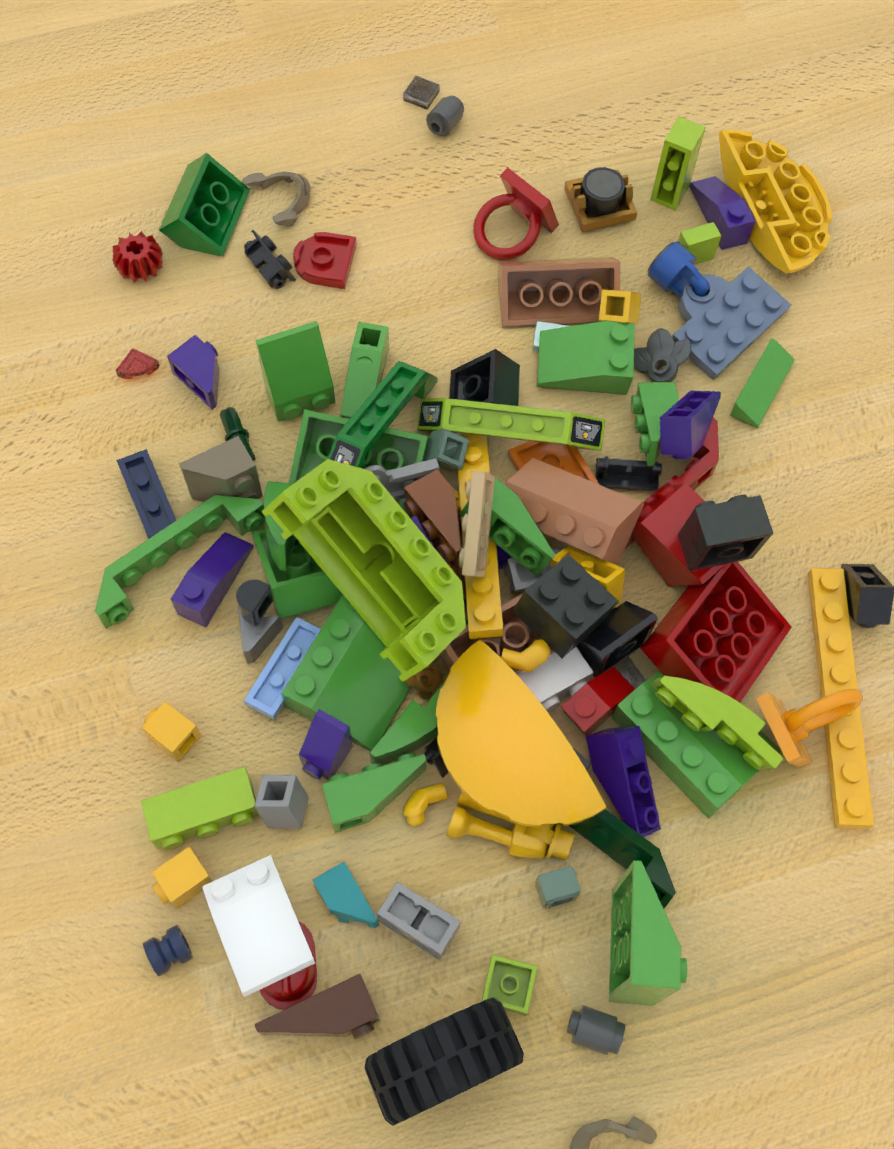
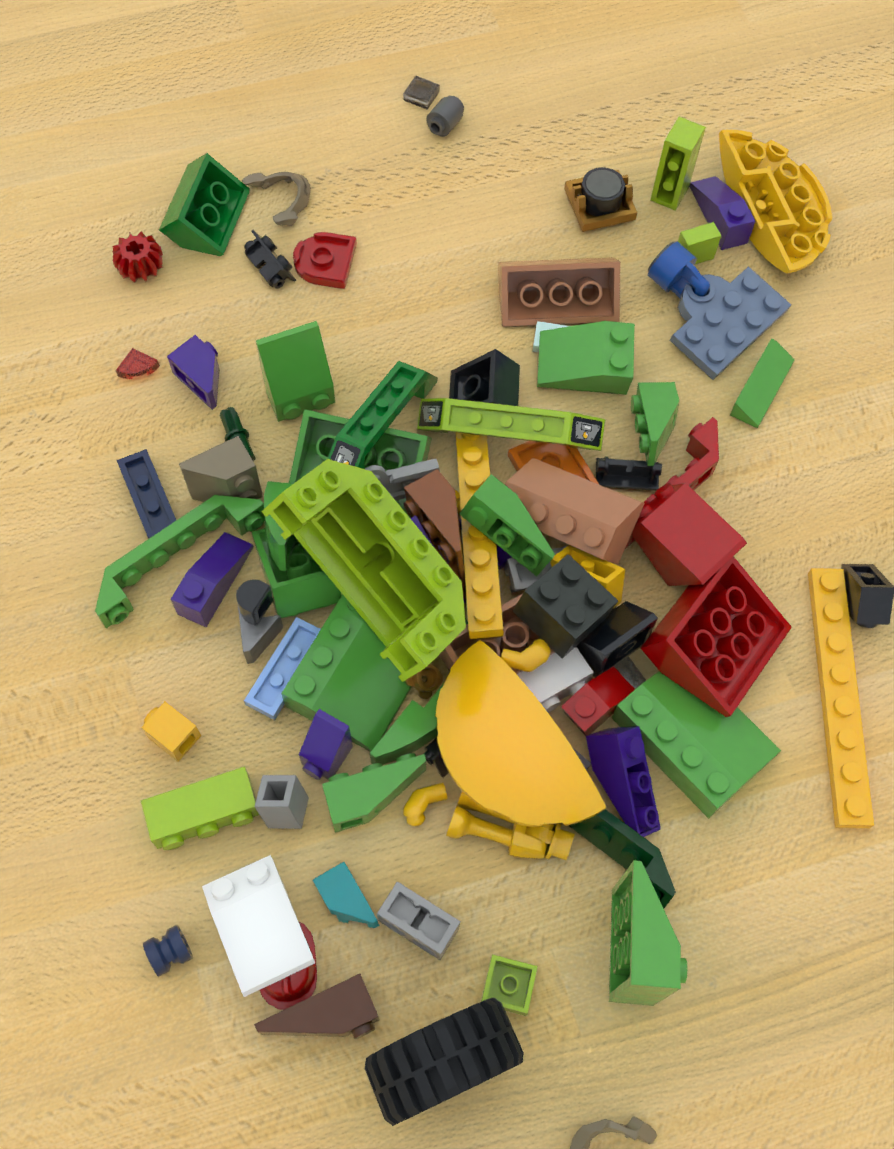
(180, 878): yellow brick -> none
(365, 366): bright green slope -> none
(447, 449): sand green slope -> none
(477, 524): tan plate -> none
(528, 204): red tile -> none
(557, 887): sand green slope -> none
(596, 1030): dark grey brick -> none
(620, 306): yellow brick -> none
(661, 352): dark grey plate -> none
(687, 423): dark purple slope -> none
(709, 708): lime slope -> none
(724, 532): pearl dark grey brick -> none
(794, 725): light orange tile -> none

